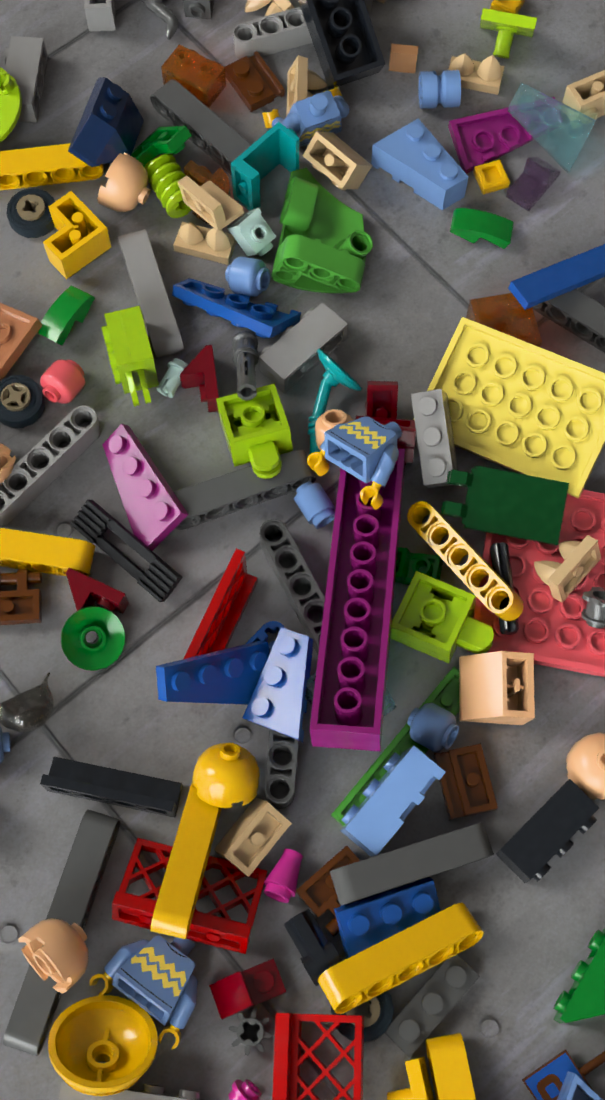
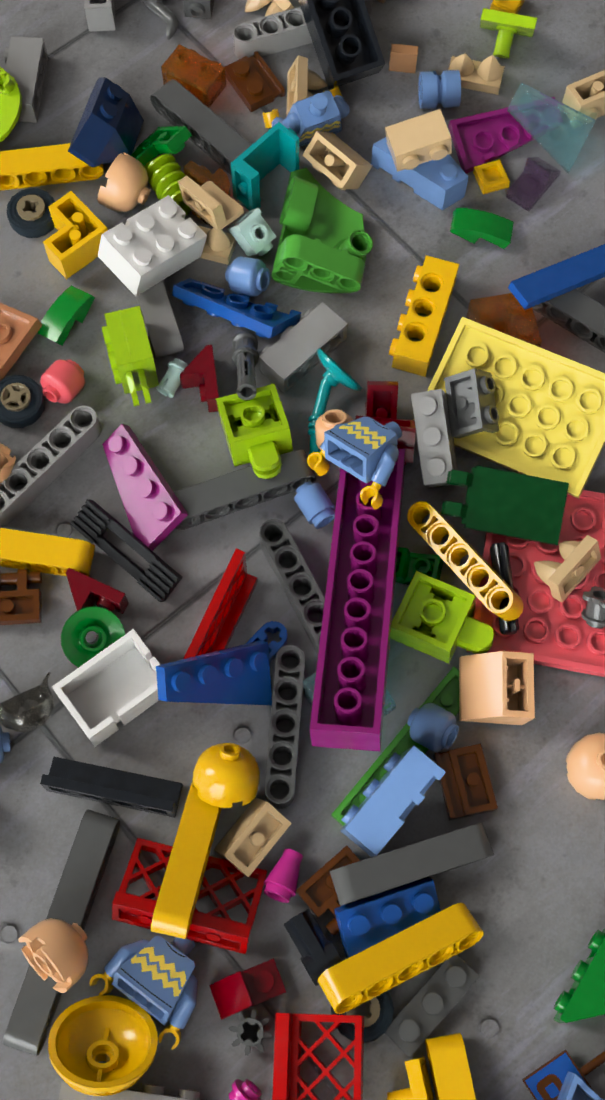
(111, 687): none -> white piece
(151, 245): none -> white piece
(281, 689): wing -> none
(413, 355): none -> yellow brick
(419, 140): none -> tan brick
(471, 403): none -> dark grey bracket
(549, 832): black brick -> none

